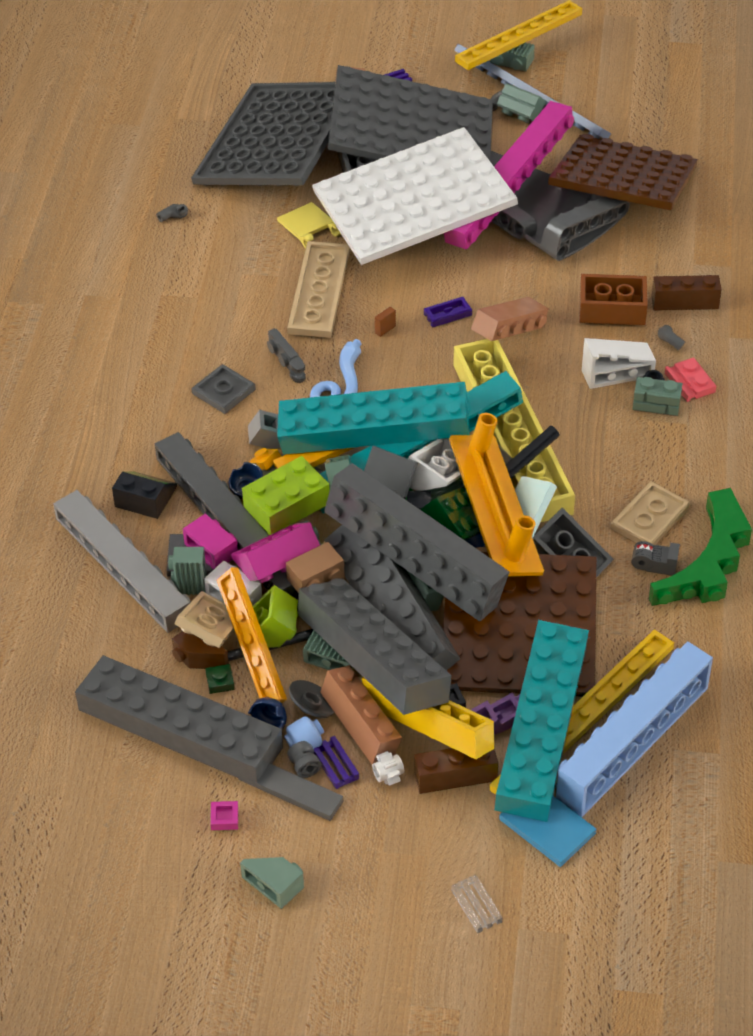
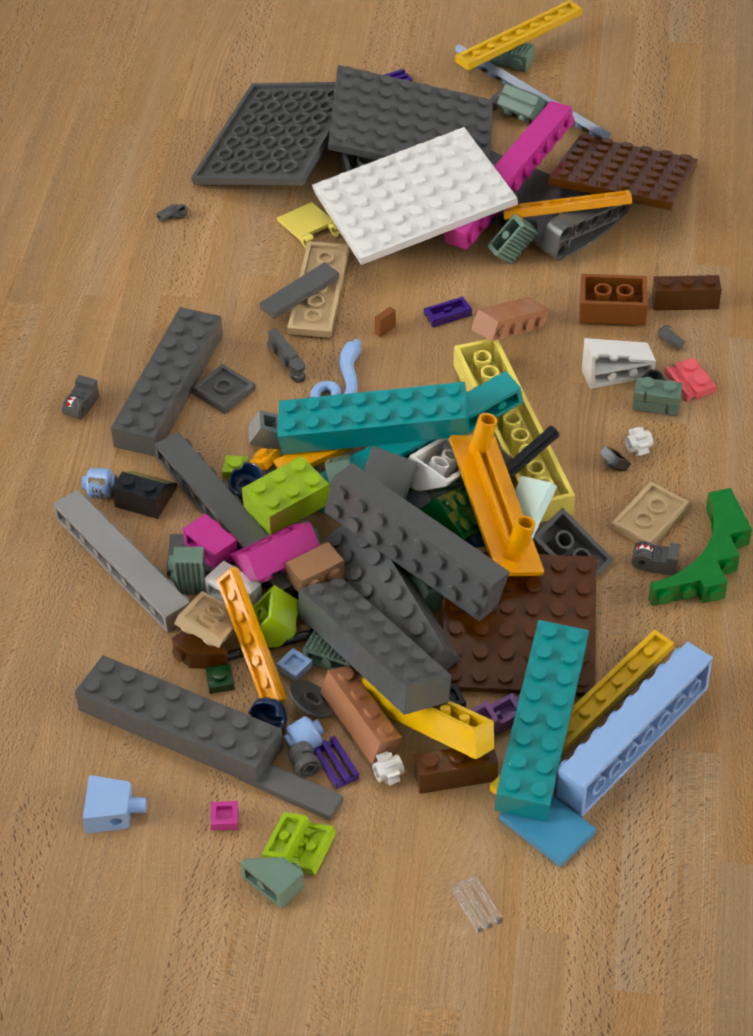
(81, 397): none -> dark grey leg
(99, 482): none -> light blue head
(110, 804): none -> light blue torso
(167, 381): none -> dark grey brick
(232, 462): none -> lime plate
(294, 664): none -> light blue plate
(299, 290): none -> dark grey tile
(300, 842): none -> lime slope
(512, 239): none -> sand green brick
(569, 204): none -> light orange tile
(614, 459): none -> black plate
(639, 441): none -> white gear

